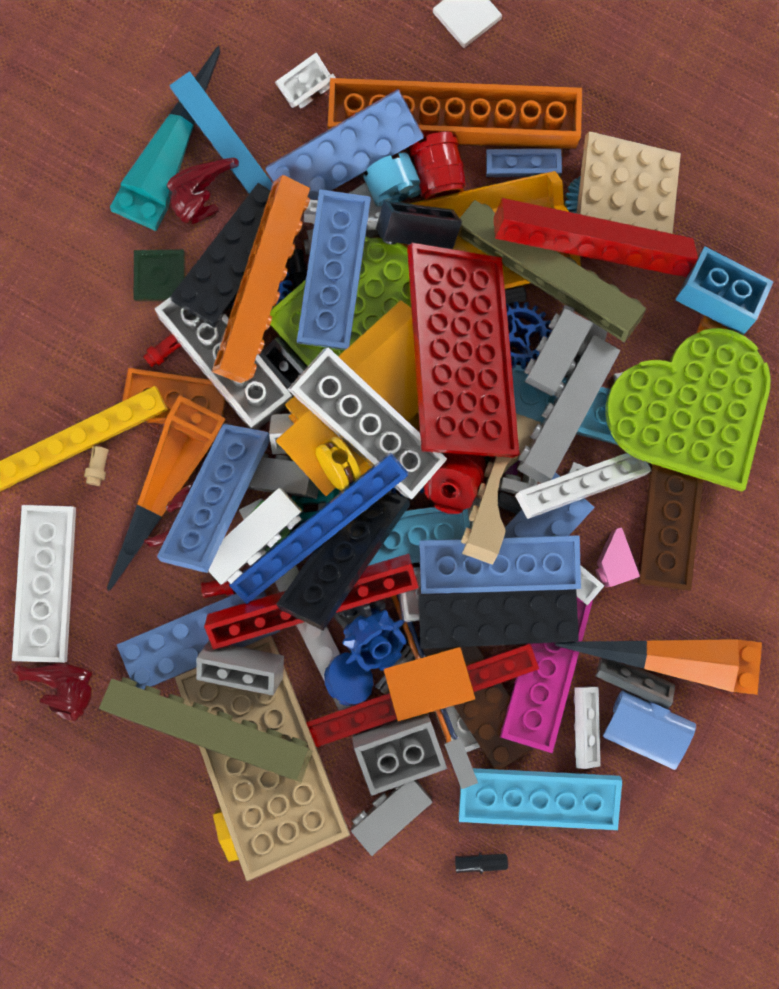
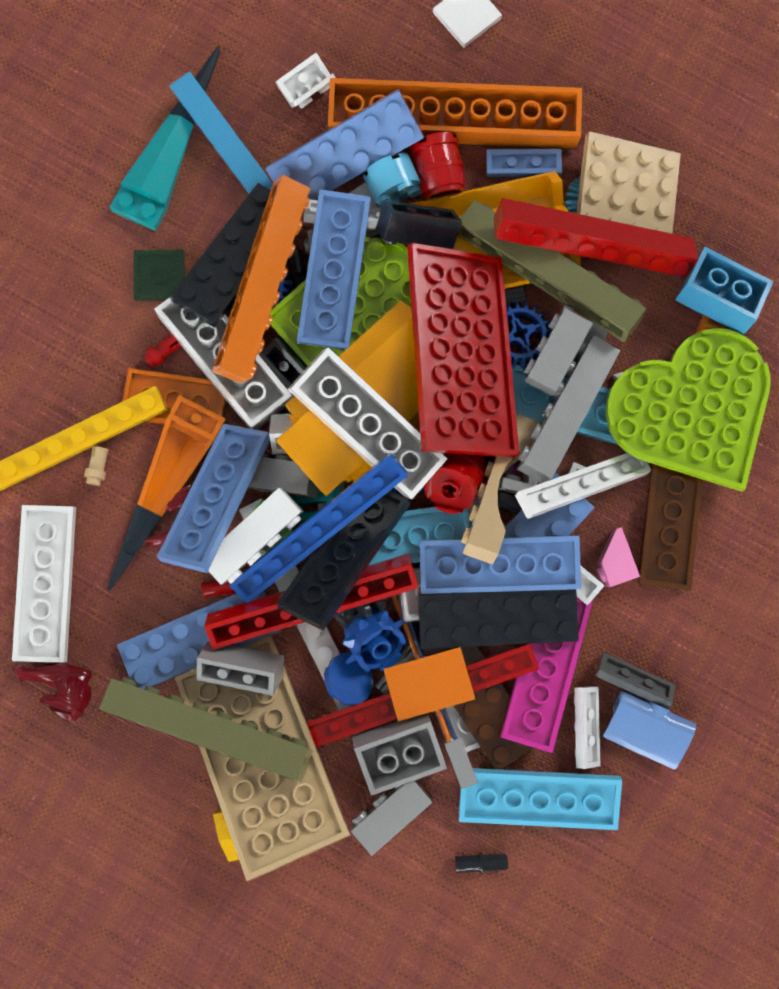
(190, 193): dark red hair -> none
(338, 463): yellow head -> none
(713, 662): orange plate -> none

